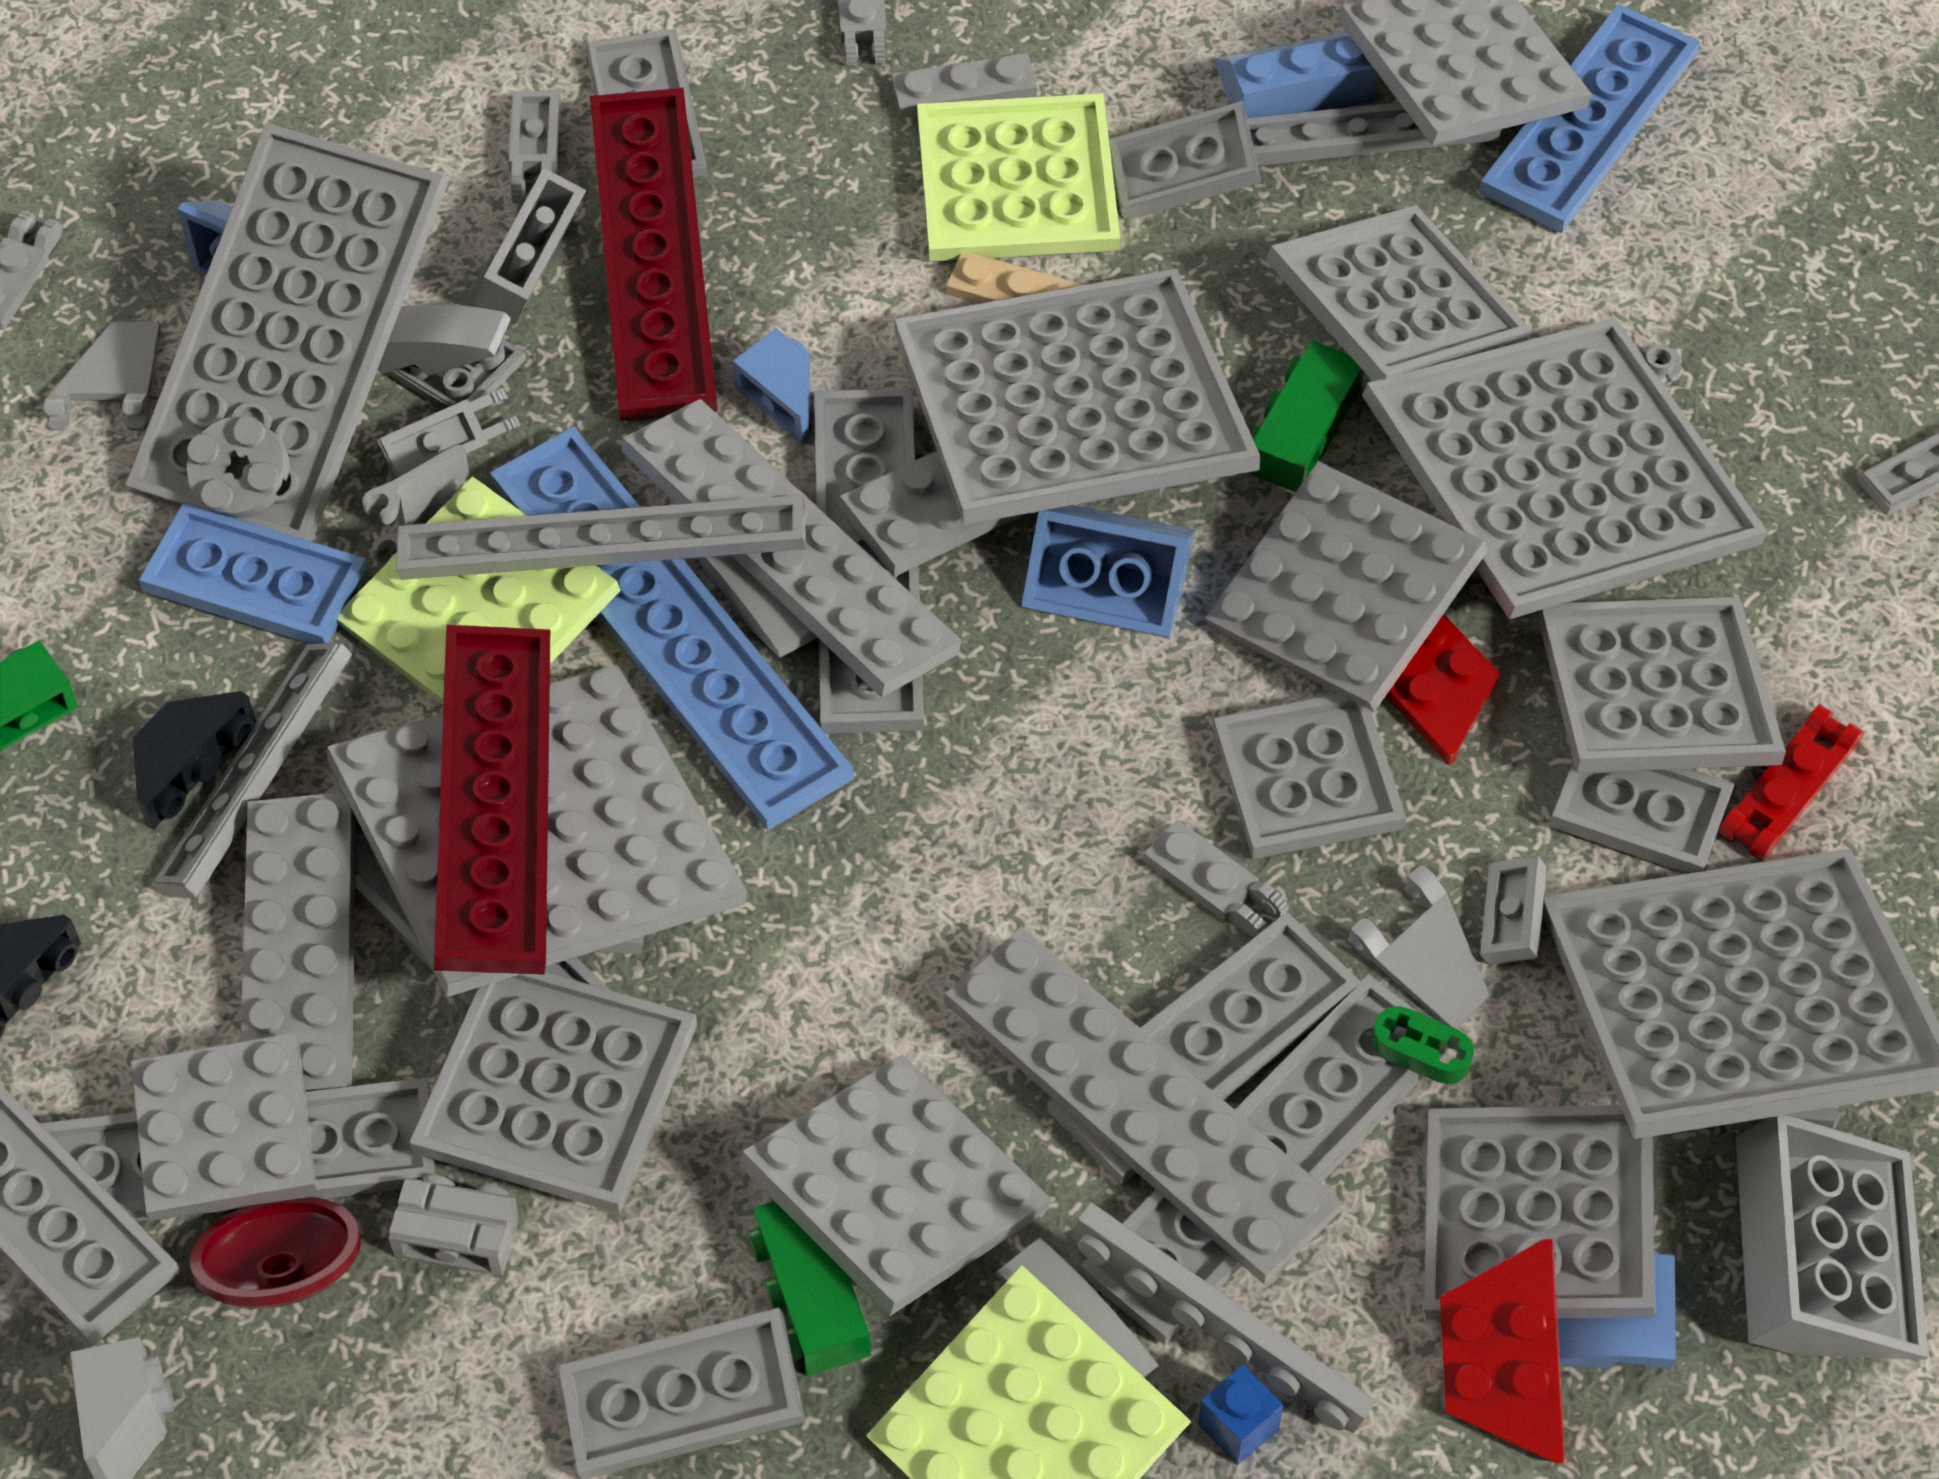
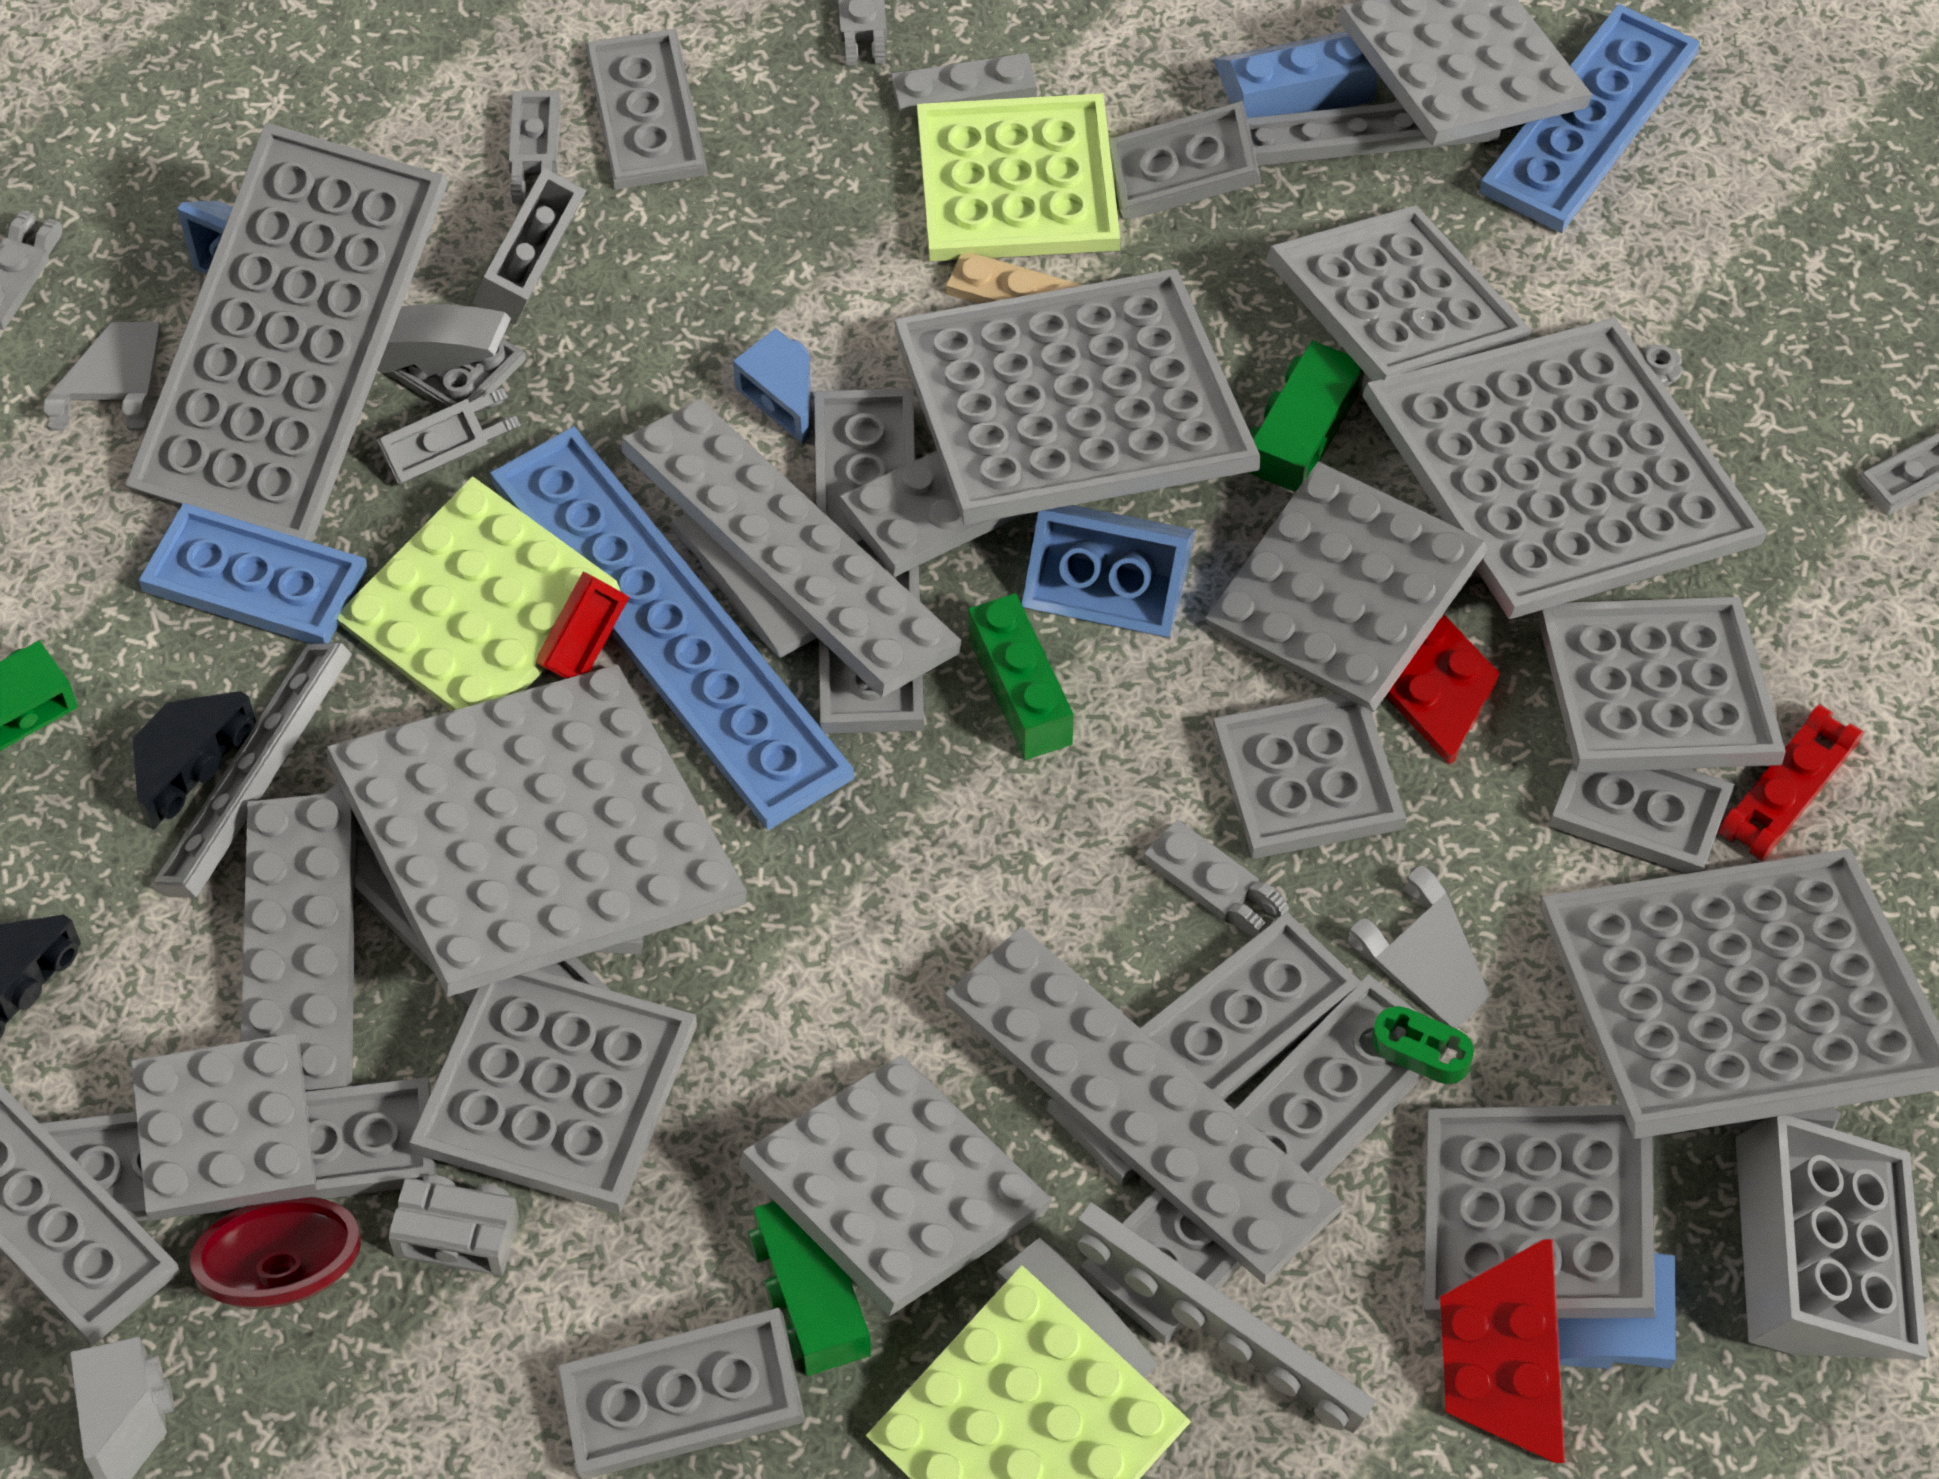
(261, 479): light grey plate -> none
(417, 494): light grey flag -> none
(493, 801): dark red plate -> none
(582, 627): none -> red tile
(601, 537): light grey plate -> none
(652, 253): dark red plate -> none
(1020, 676): none -> green brick
(1240, 1414): blue brick -> none
(1513, 910): light grey plate -> none

